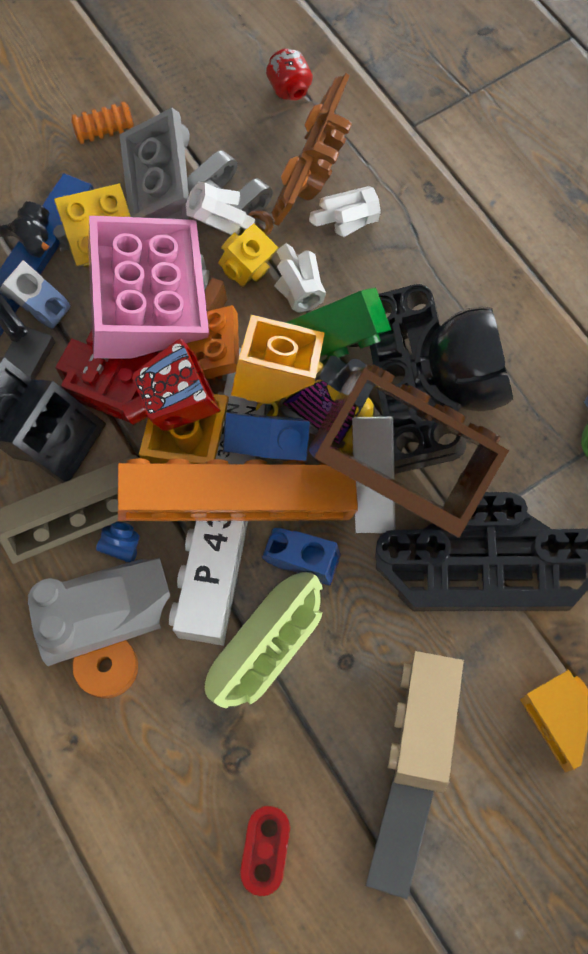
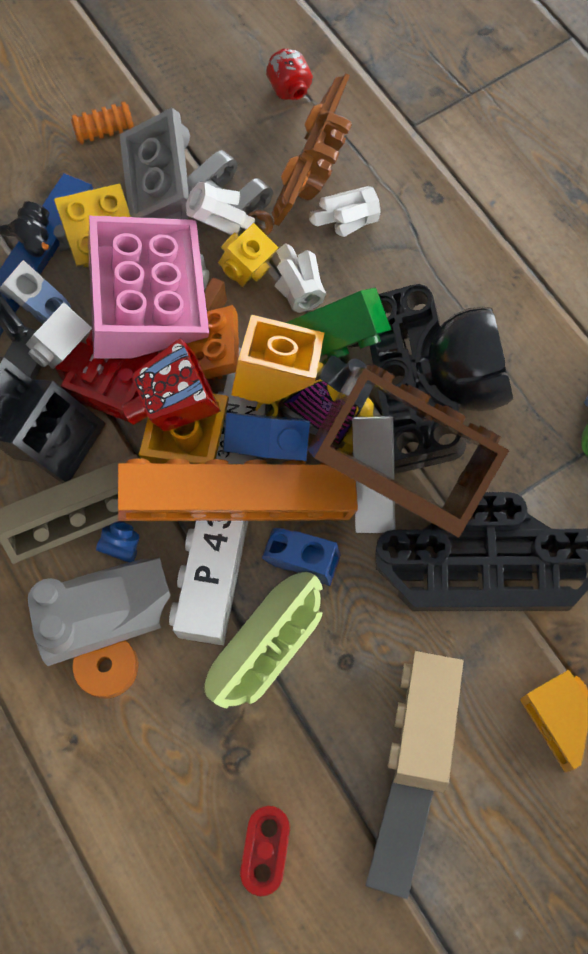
(57, 337): none -> white brick

